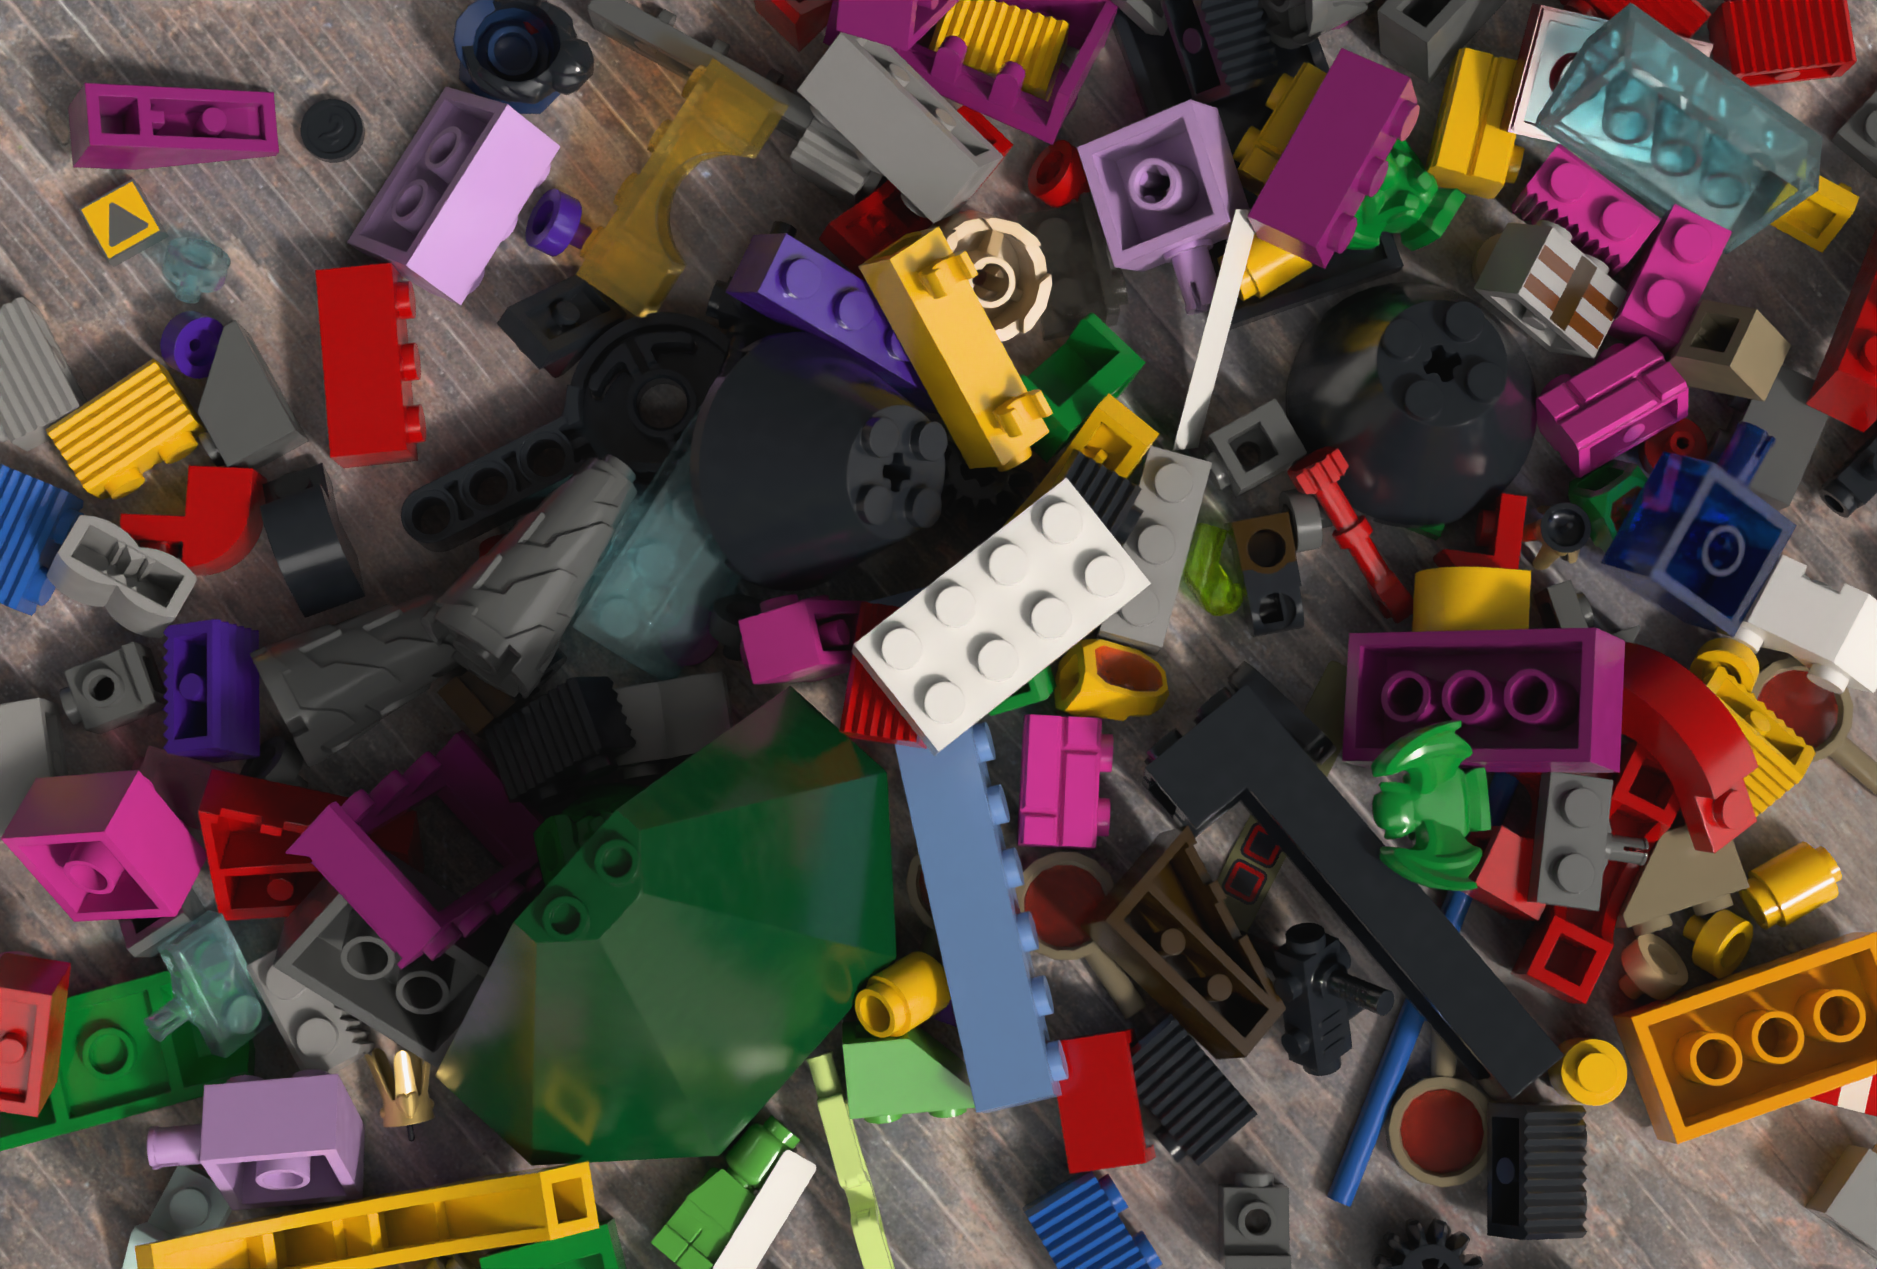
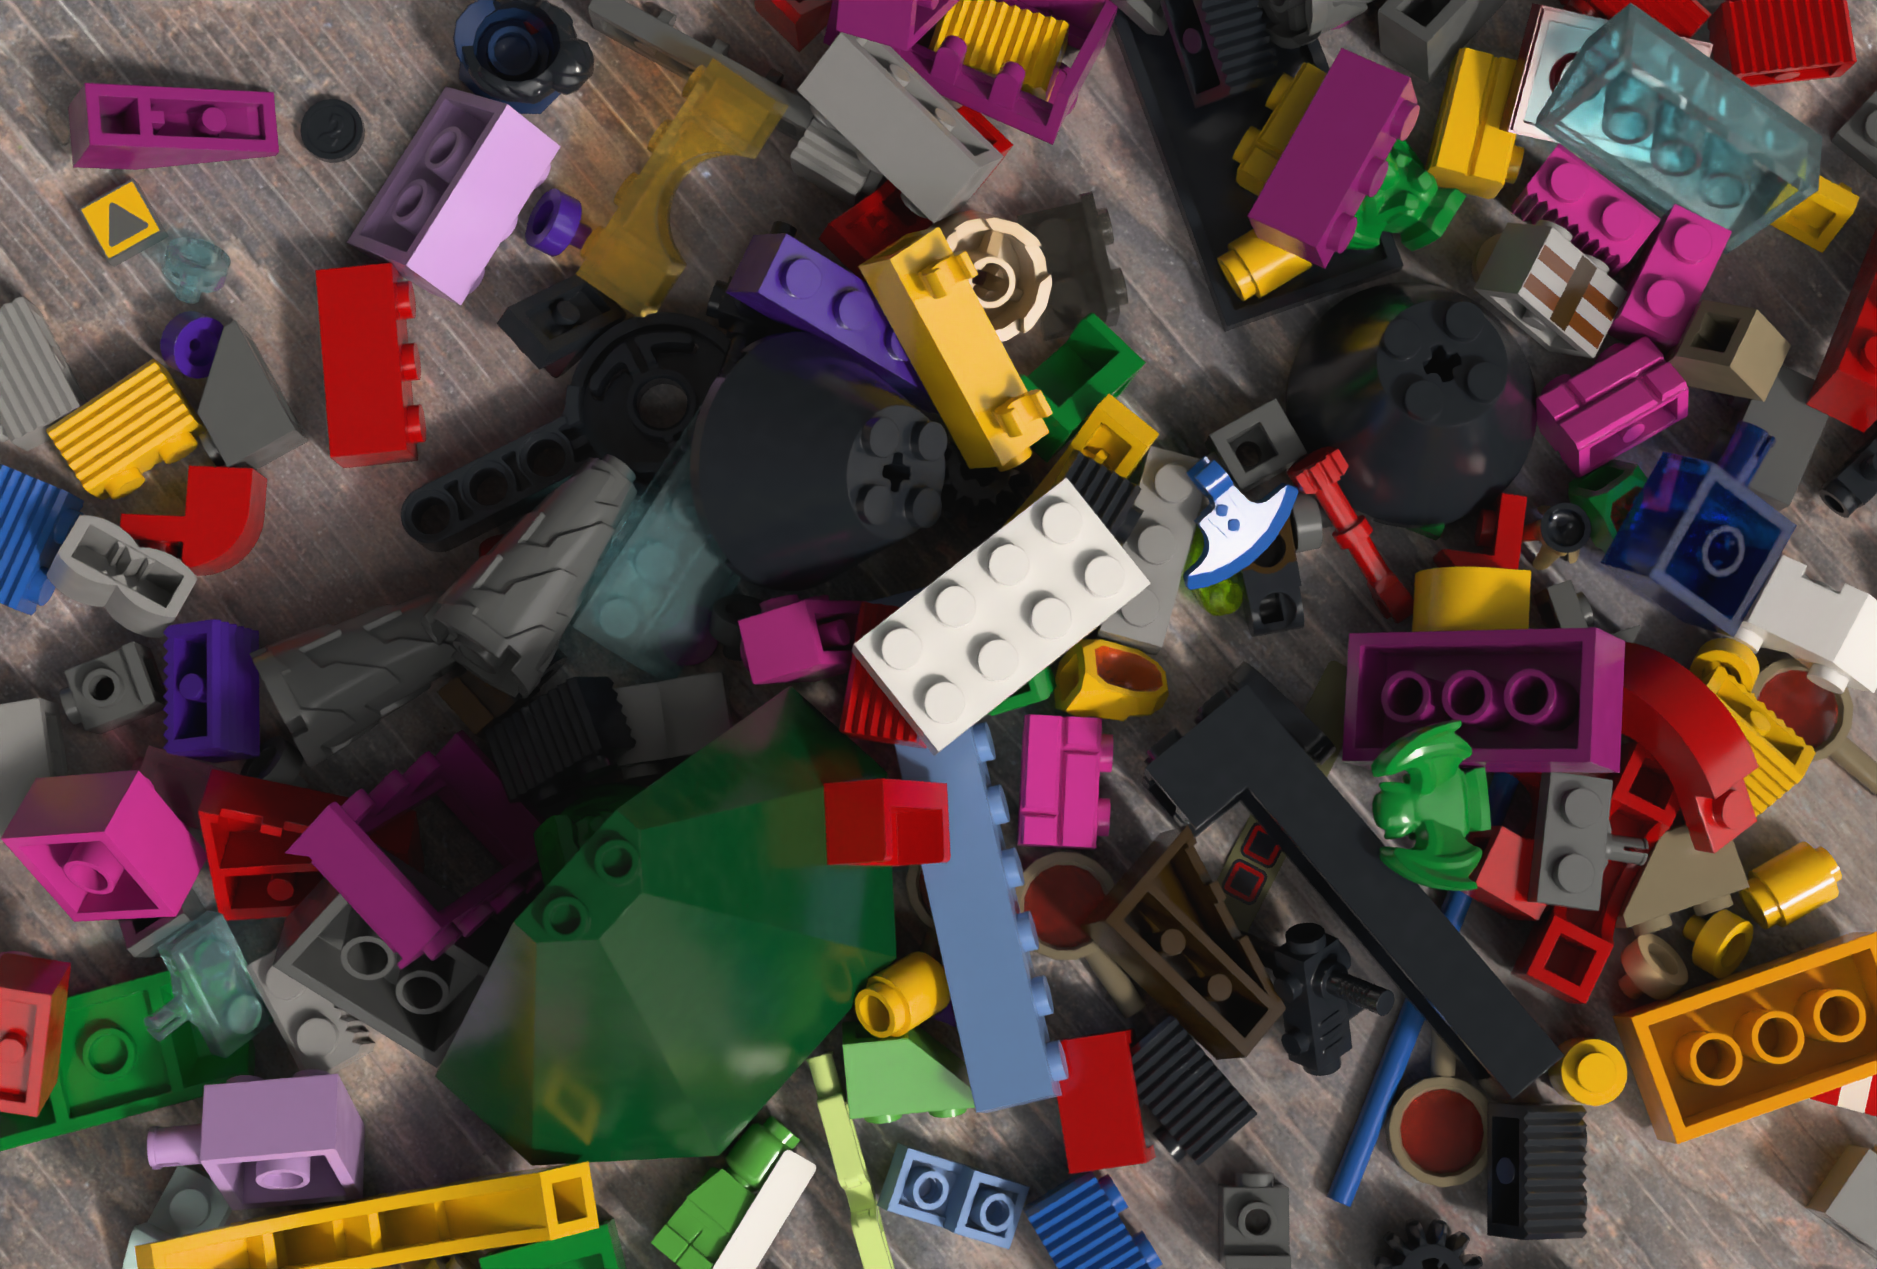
(311, 541): black brick -> none
(405, 1095): pearl gold piece -> none
(886, 822): none -> red panel
(953, 1196): none -> medium blue slope
(1058, 175): red tile -> none
(1192, 161): lavender brick -> none
(1215, 331): white sticker -> none
(1232, 525): none -> piece
(1682, 434): red tile -> none

